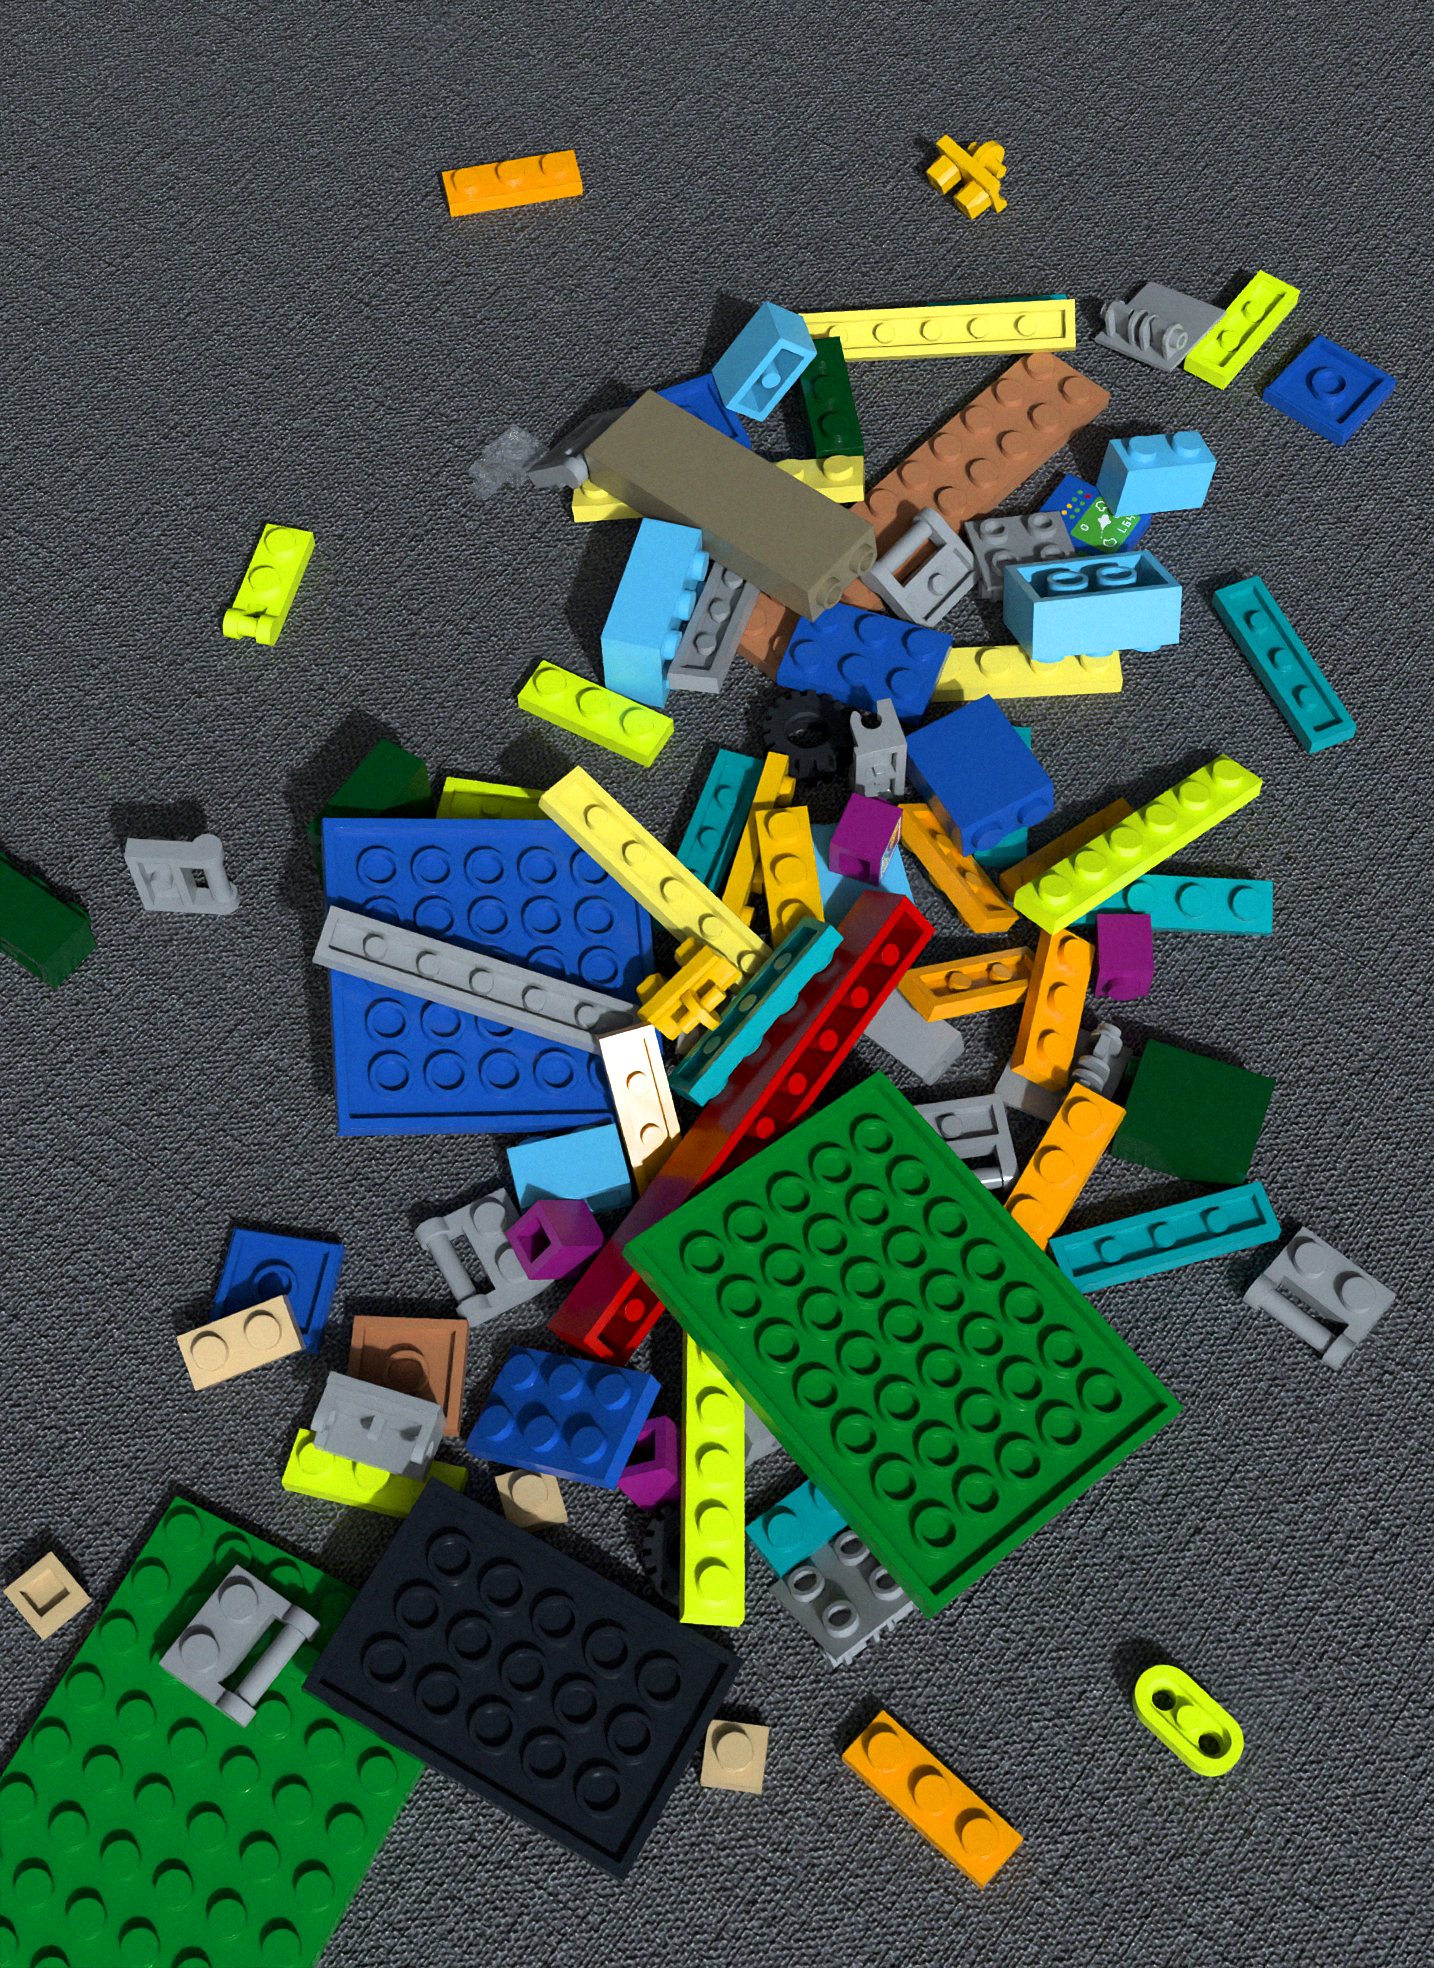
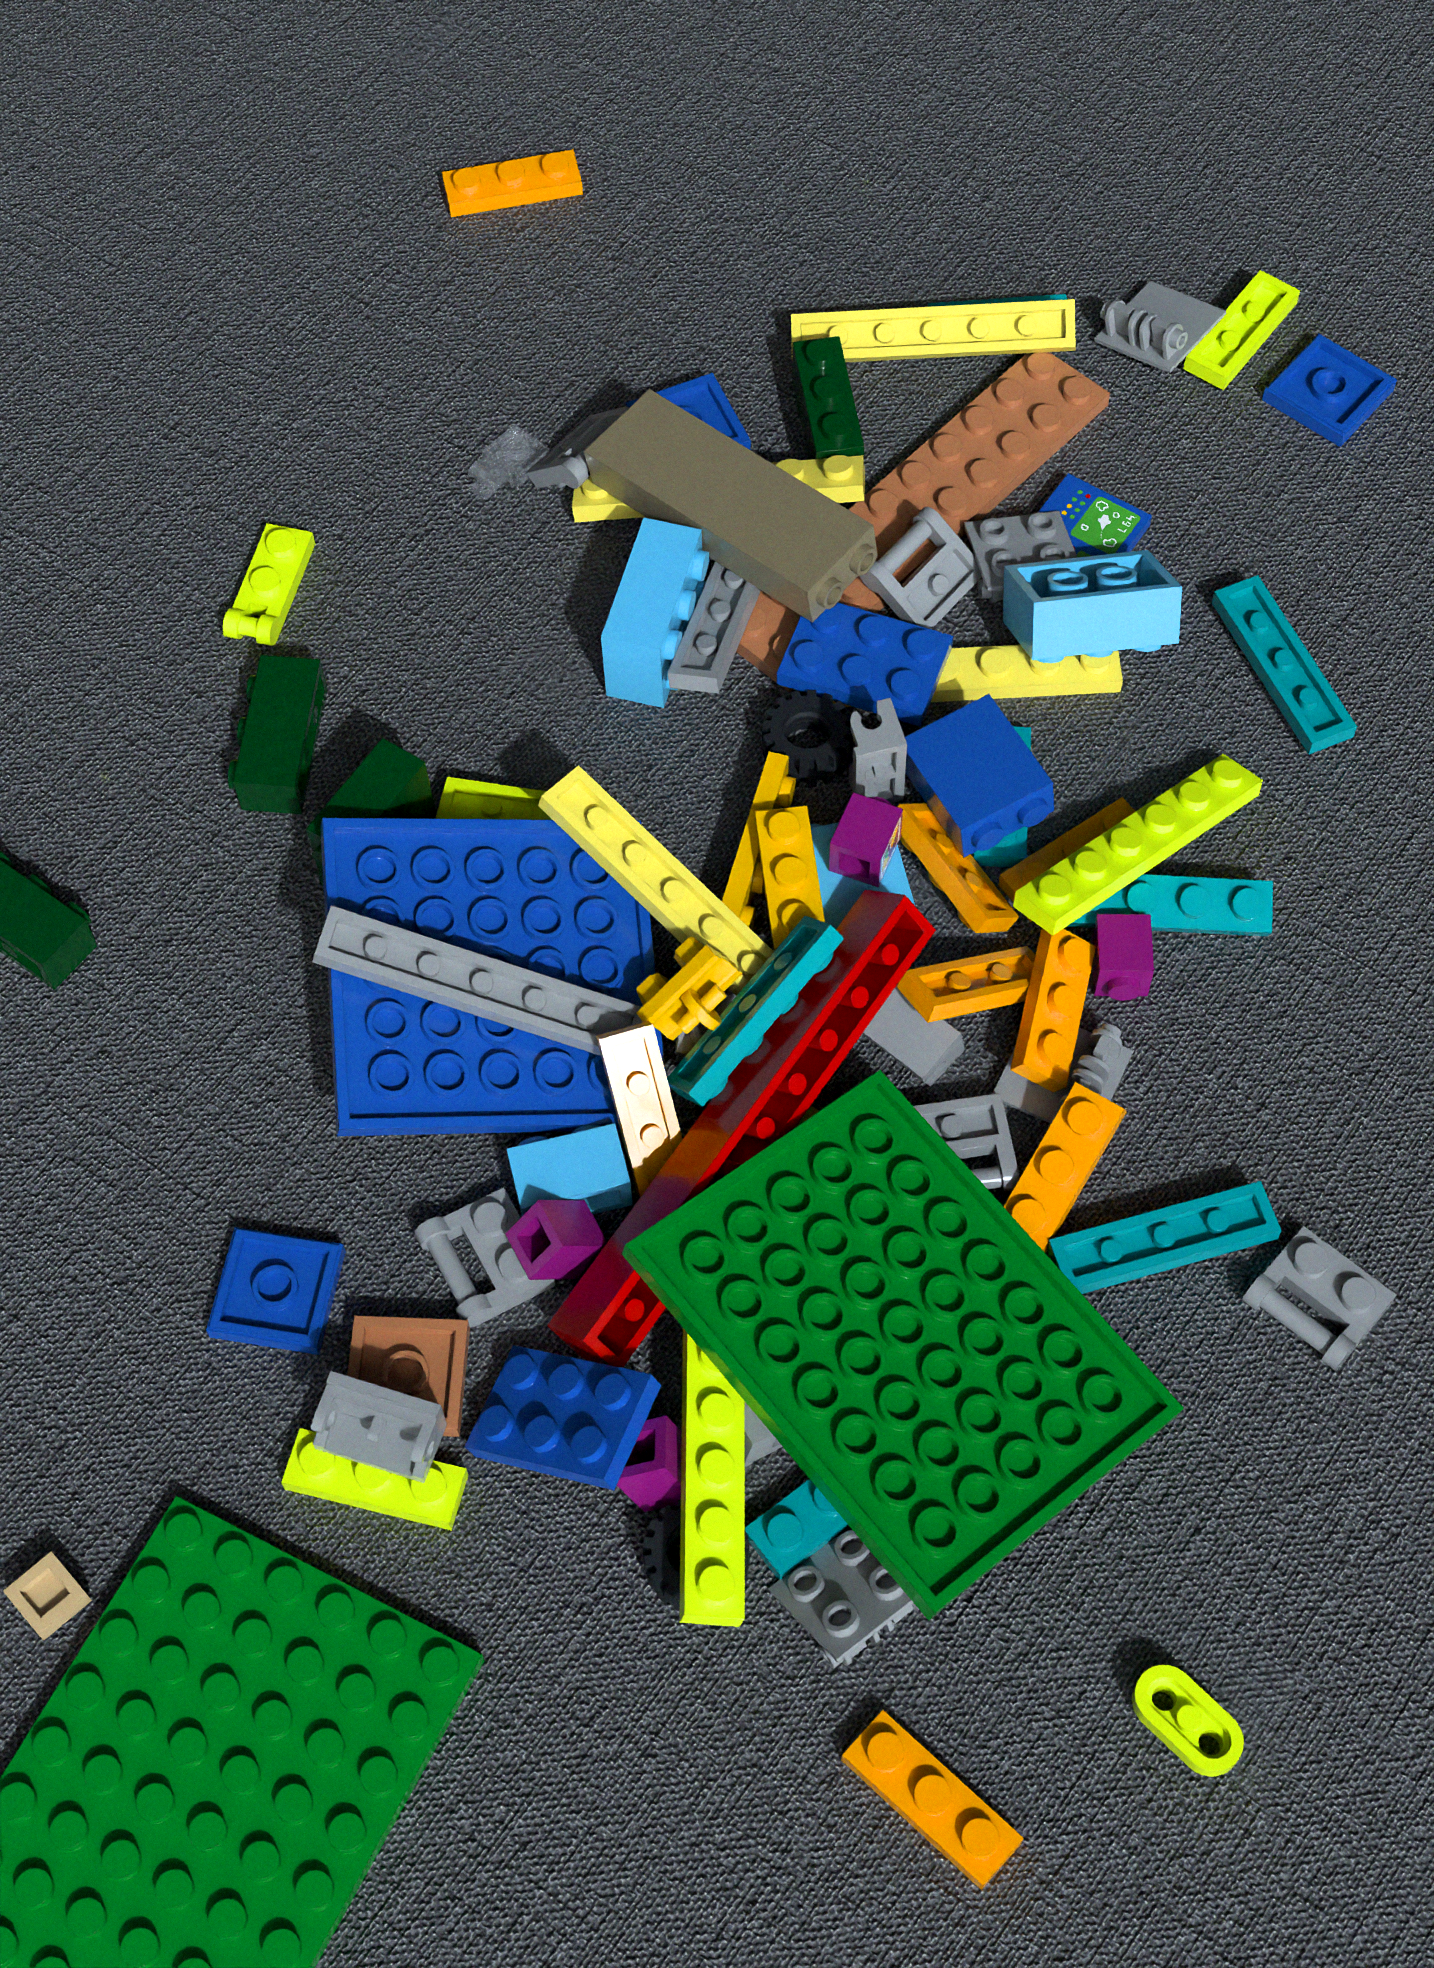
(165, 877): light grey plate -> none
(225, 1635): light grey plate -> none
(241, 1342): tan plate -> none
(278, 734): none -> dark green brick
(524, 1678): black plate -> none
(531, 1499): tan plate -> none
(596, 713): neon yellow plate -> none
(719, 820): teal plate -> none
(735, 1756): tan plate -> none
(764, 361): medium azure brick -> none
(974, 172): yellow hips -> none
(1156, 473): medium azure brick -> none
(1191, 1116): dark green brick -> none

